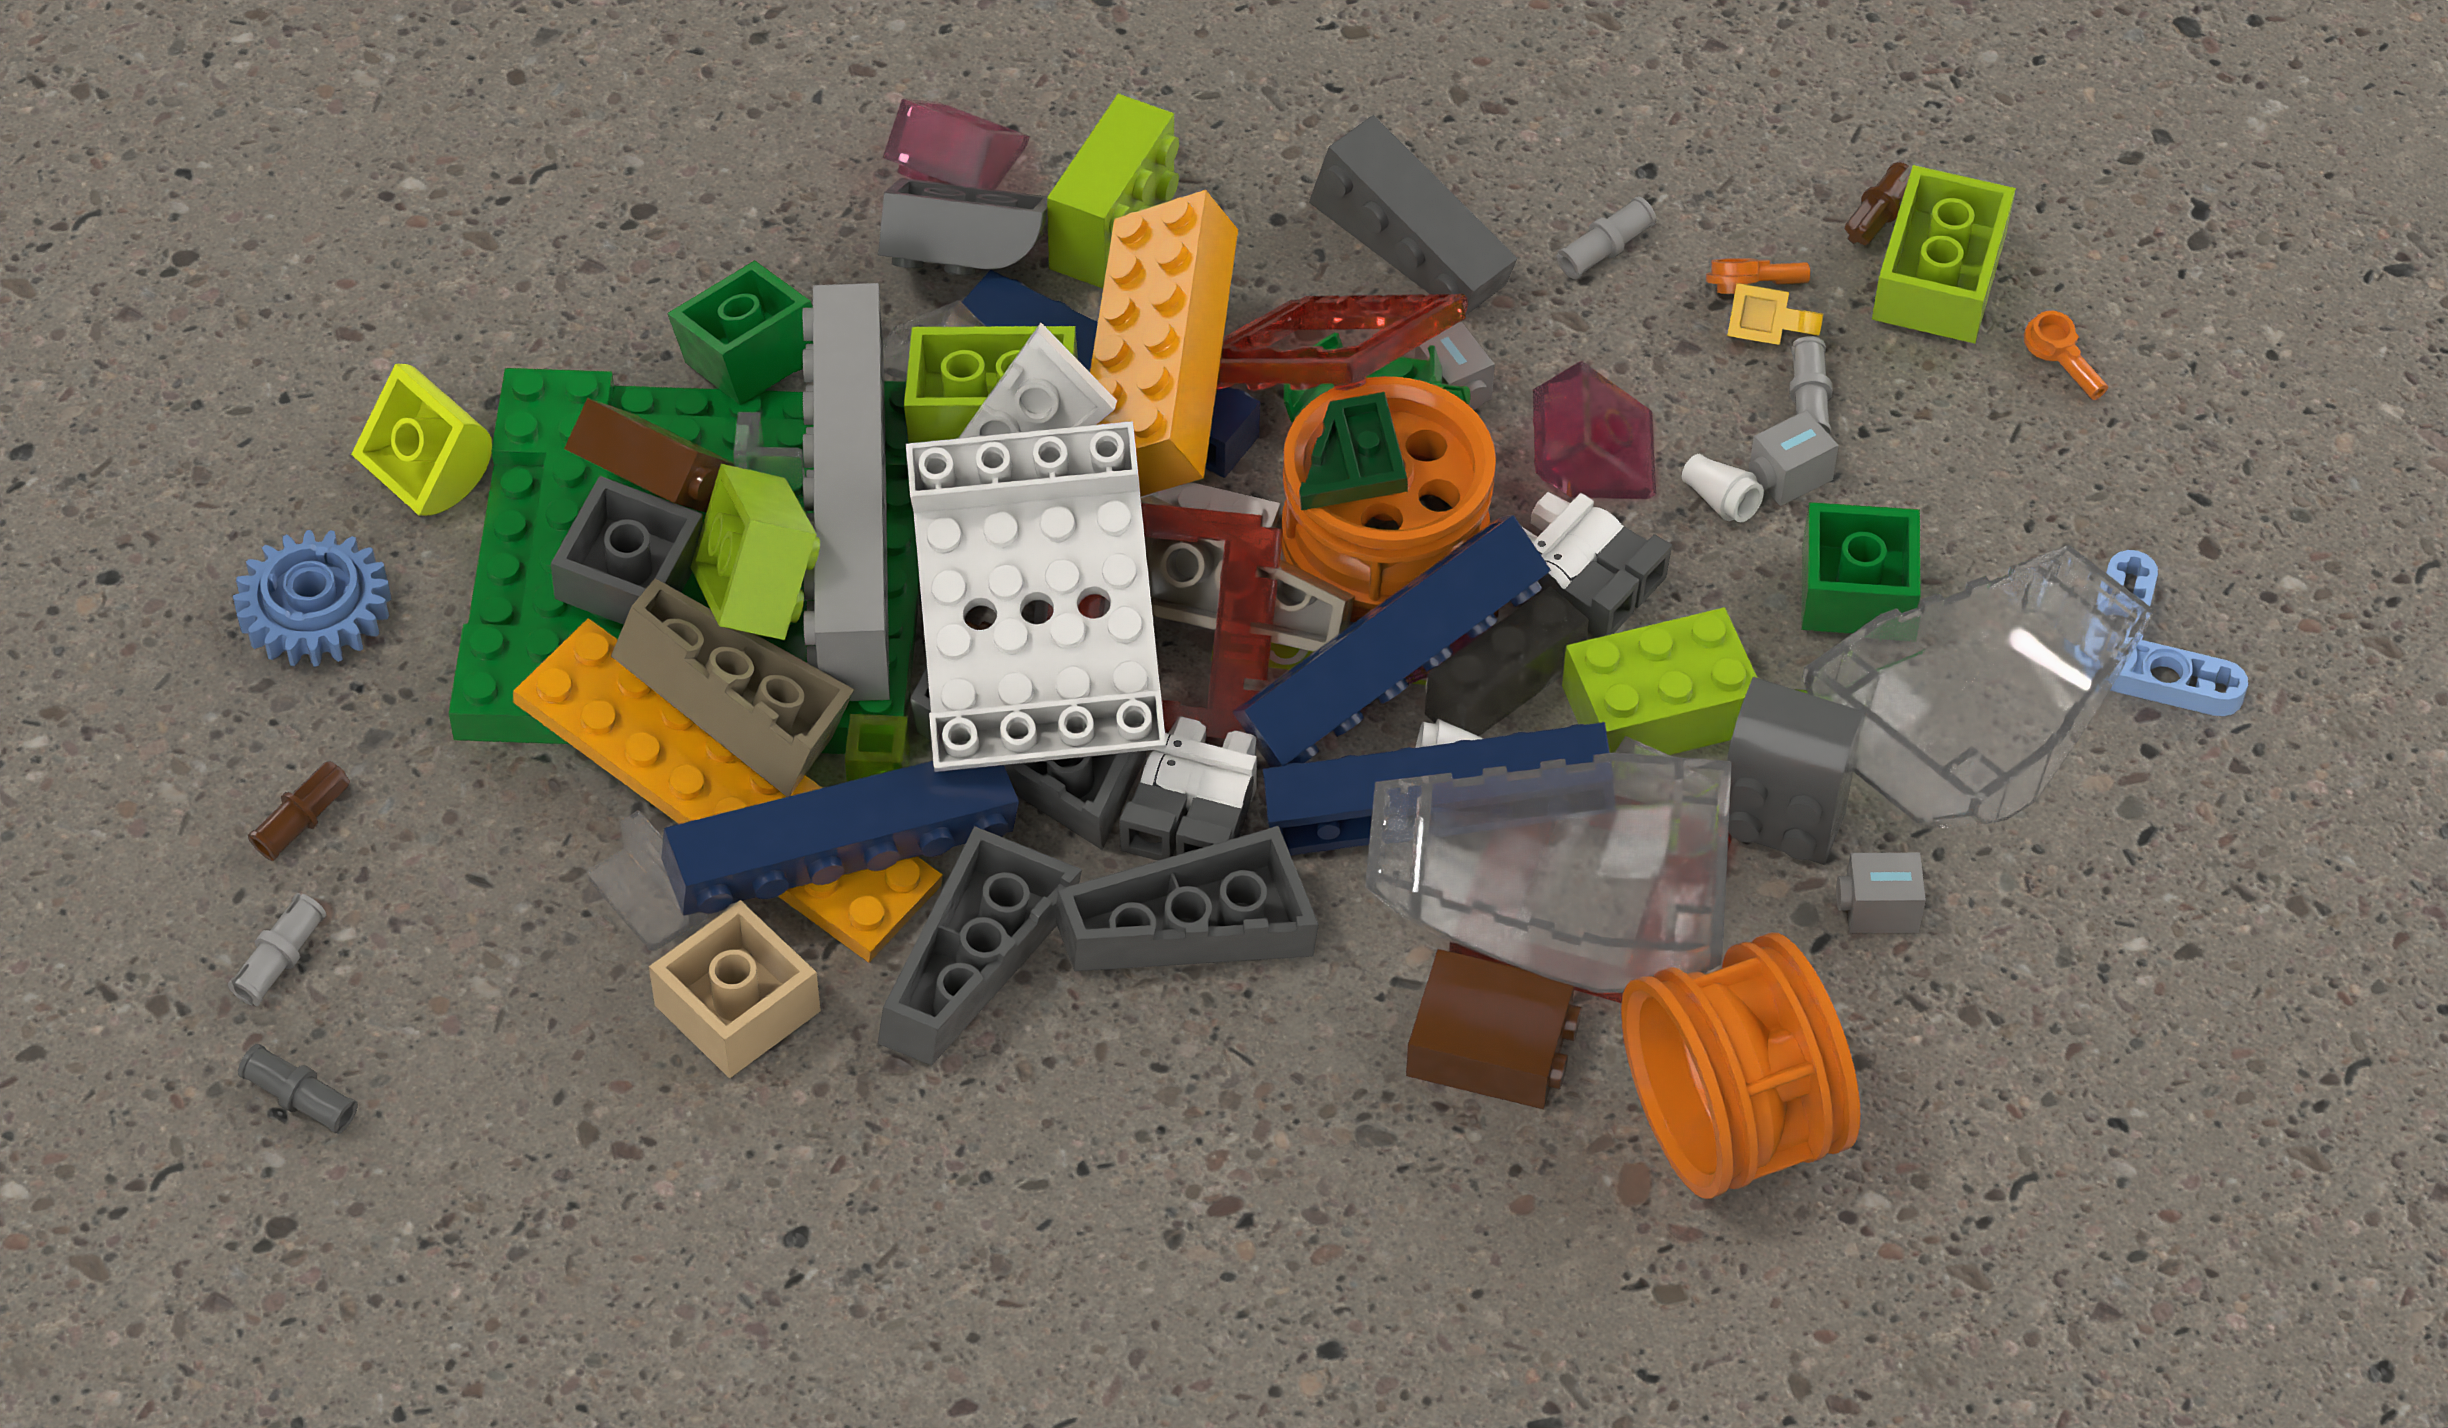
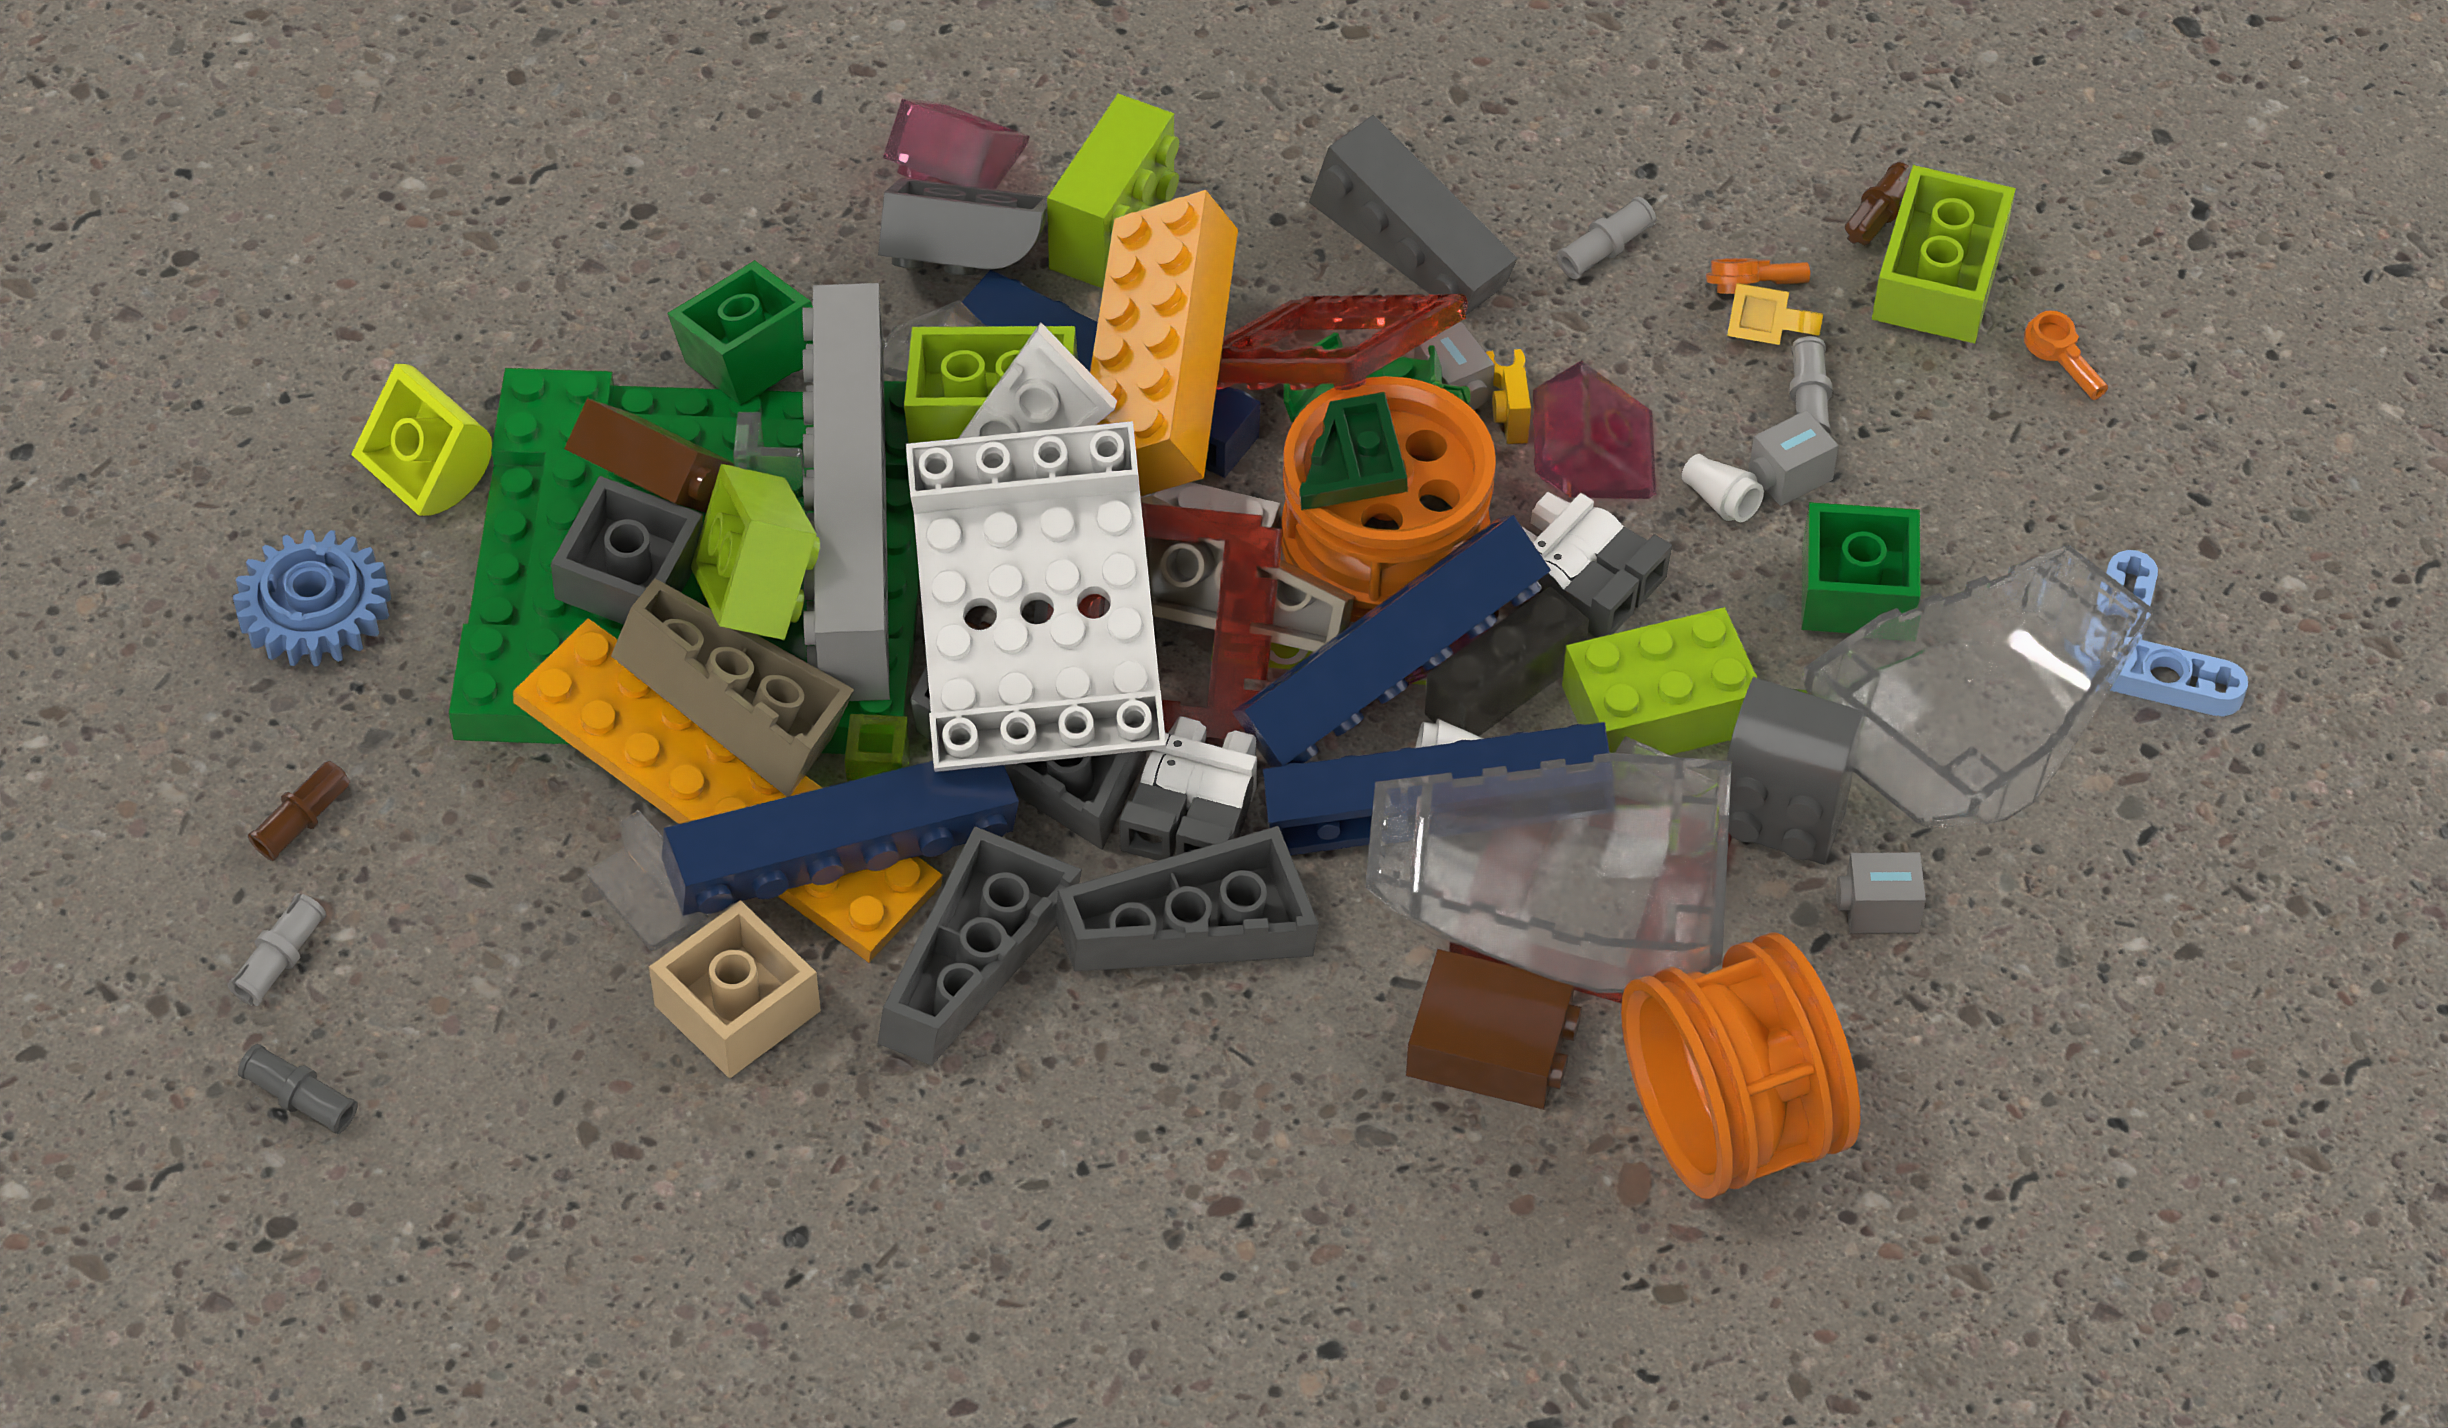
(1512, 401): none -> yellow plate

